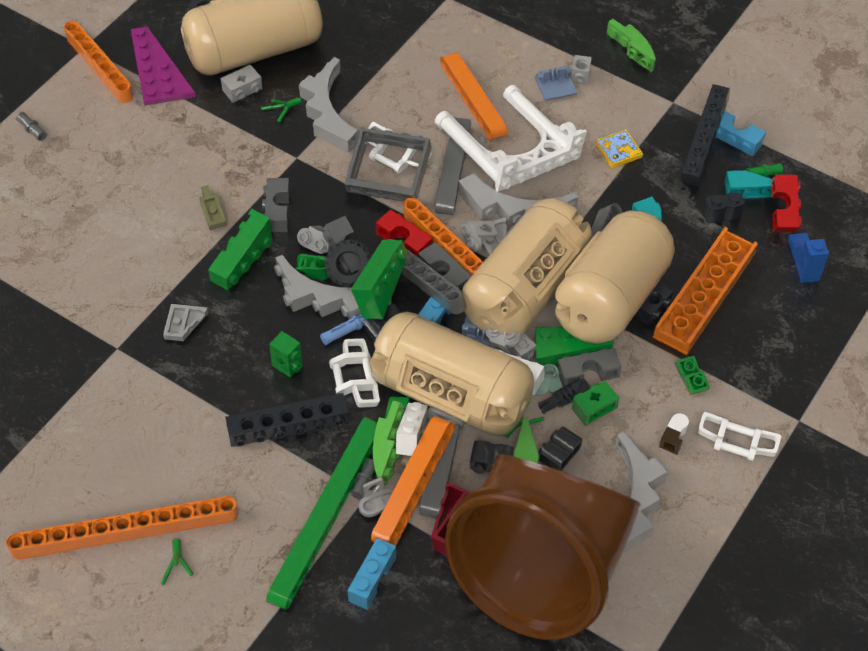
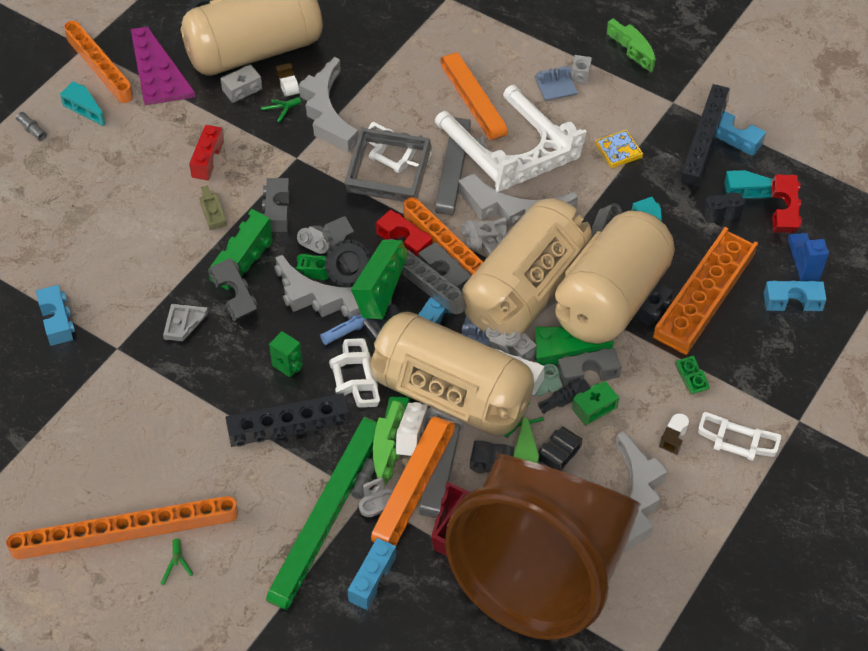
(57, 327): none -> dark azure arch
(79, 100): none -> teal slope
(202, 159): none -> red arch
(227, 274): none -> dark grey arch
(287, 79): none -> leg
(766, 171): green pin -> none
(809, 293): none -> dark azure arch

